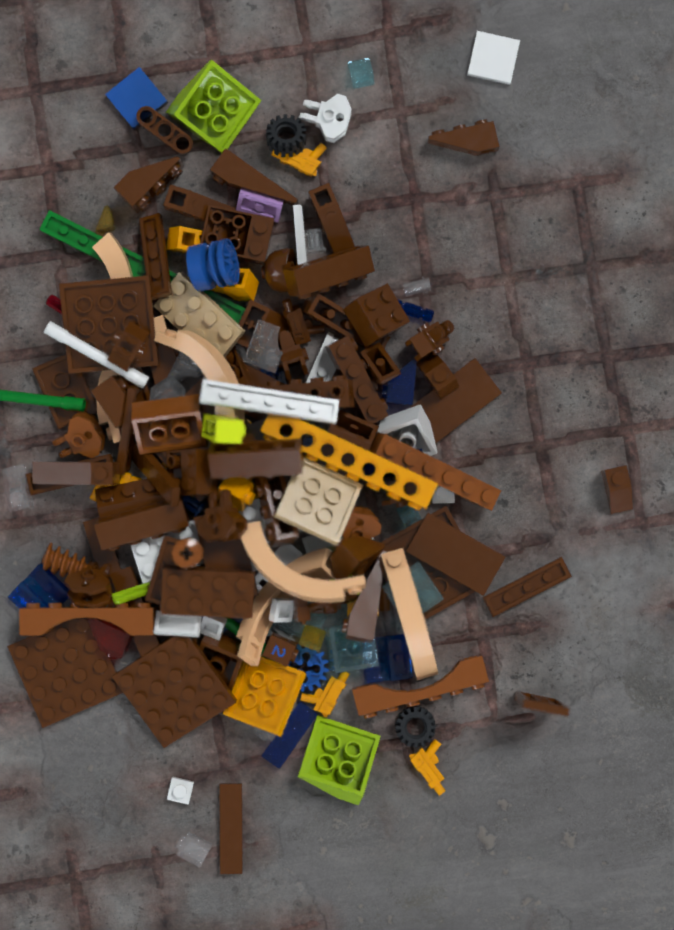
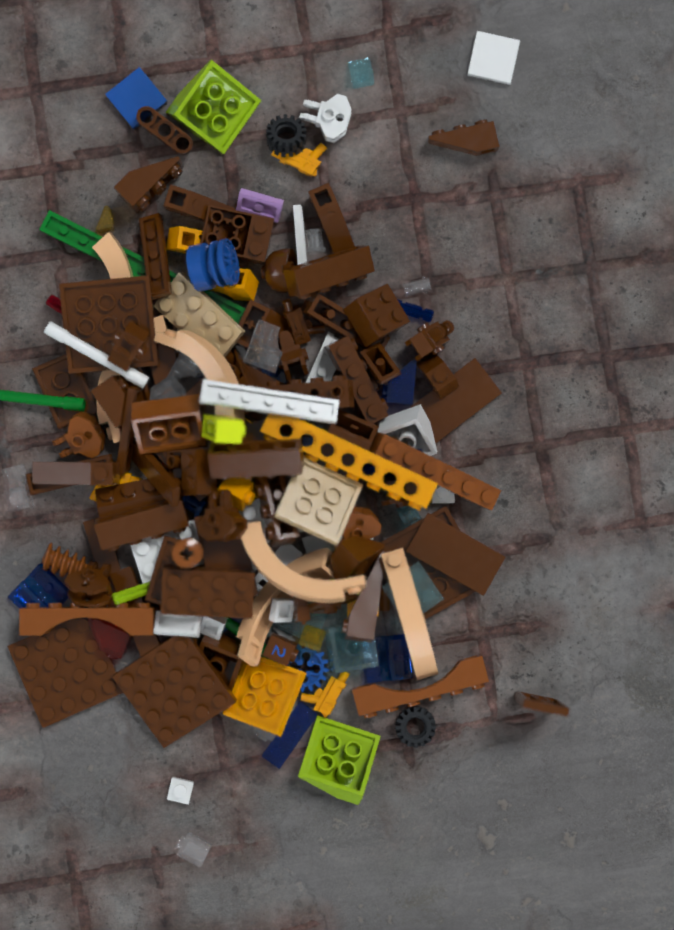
(231, 828): reddish brown tile -> none
(239, 174): reddish brown slope -> none
(425, 764): light orange piece -> none
(526, 586): reddish brown tile -> none
(618, 489): reddish brown slope -> none

